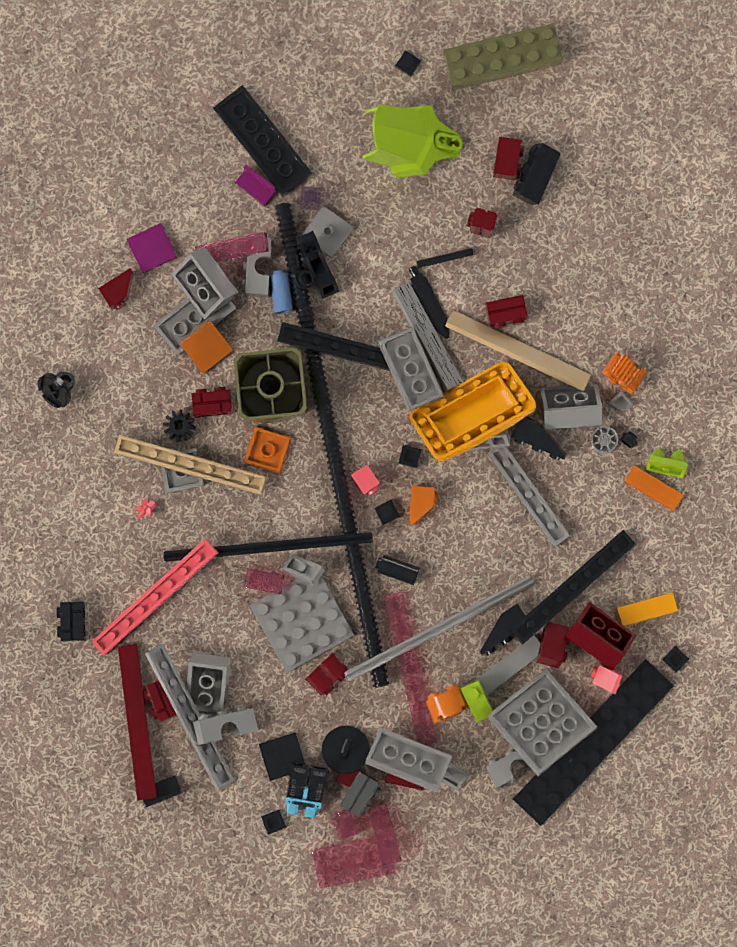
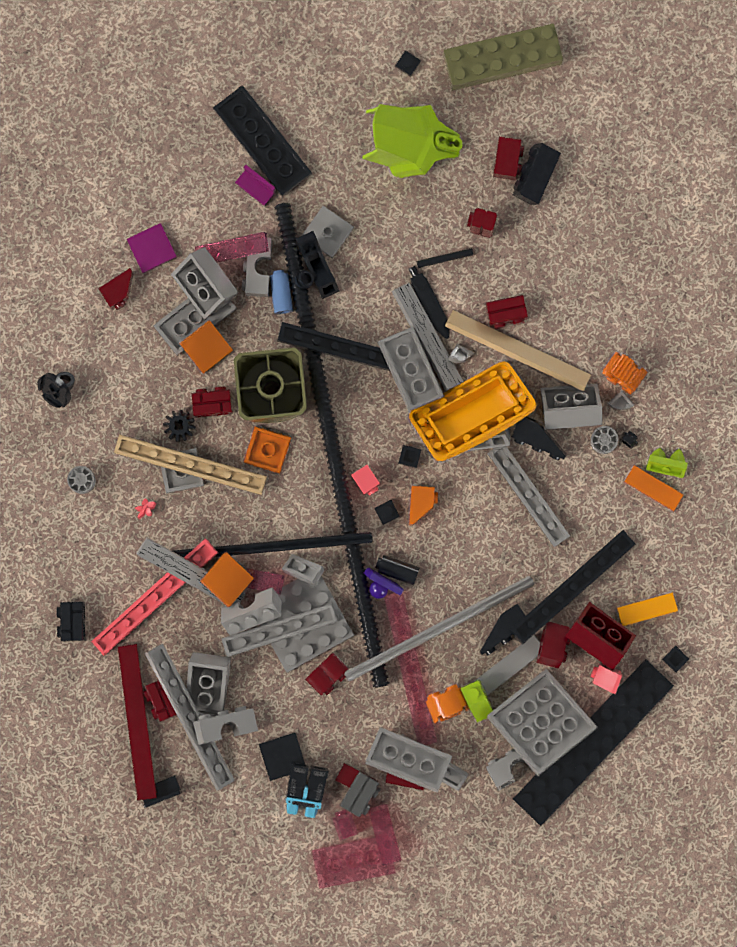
(81, 479): none -> light grey wheel
(176, 565): none -> light grey tile
(227, 579): none -> orange tile
(264, 608): none -> light grey arch
(273, 822): black tile -> none
(279, 630): none -> light grey tile
(310, 198): brick -> none
(345, 749): black shield -> none
(381, 584): none -> dark purple tile
(460, 354): none -> light grey tile

